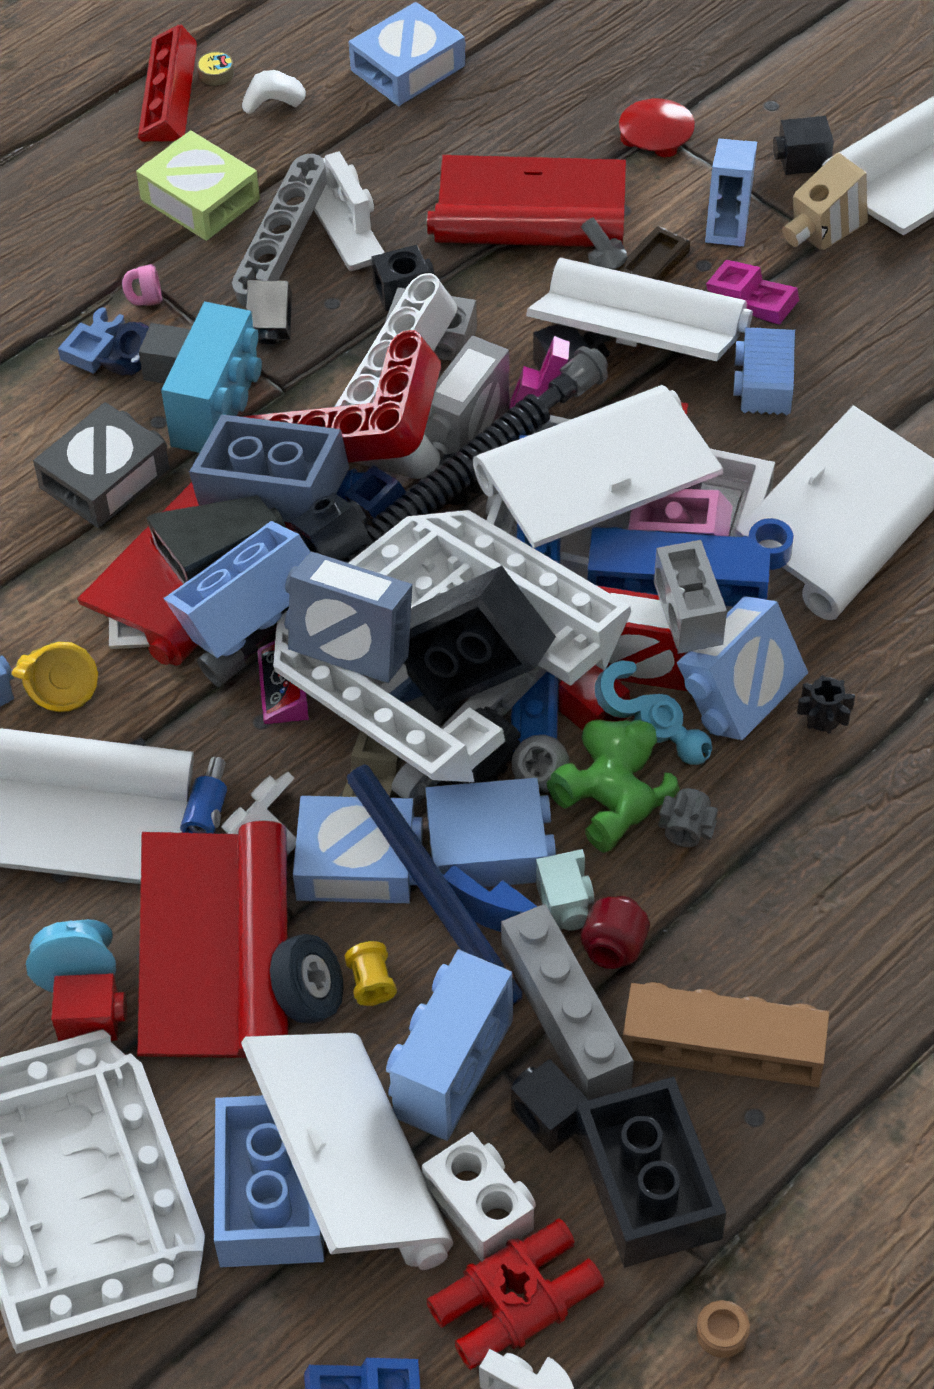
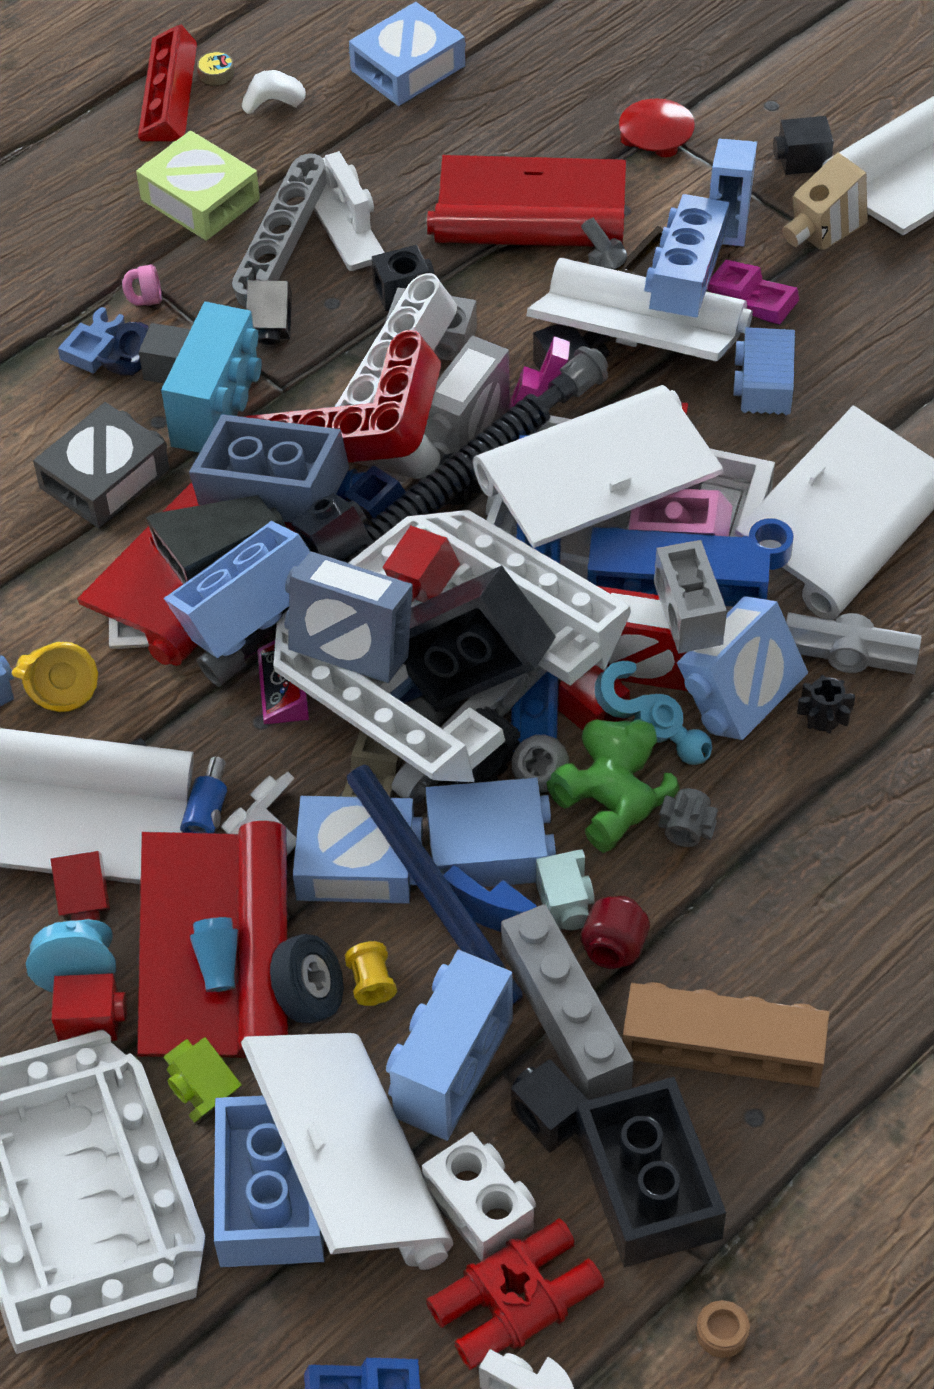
(80, 885): none -> red brick
(199, 1076): none -> lime brick
(215, 950): none -> dark azure cone
(423, 561): none -> red brick
(687, 255): none -> medium blue brick
(854, 643): none -> light grey piece

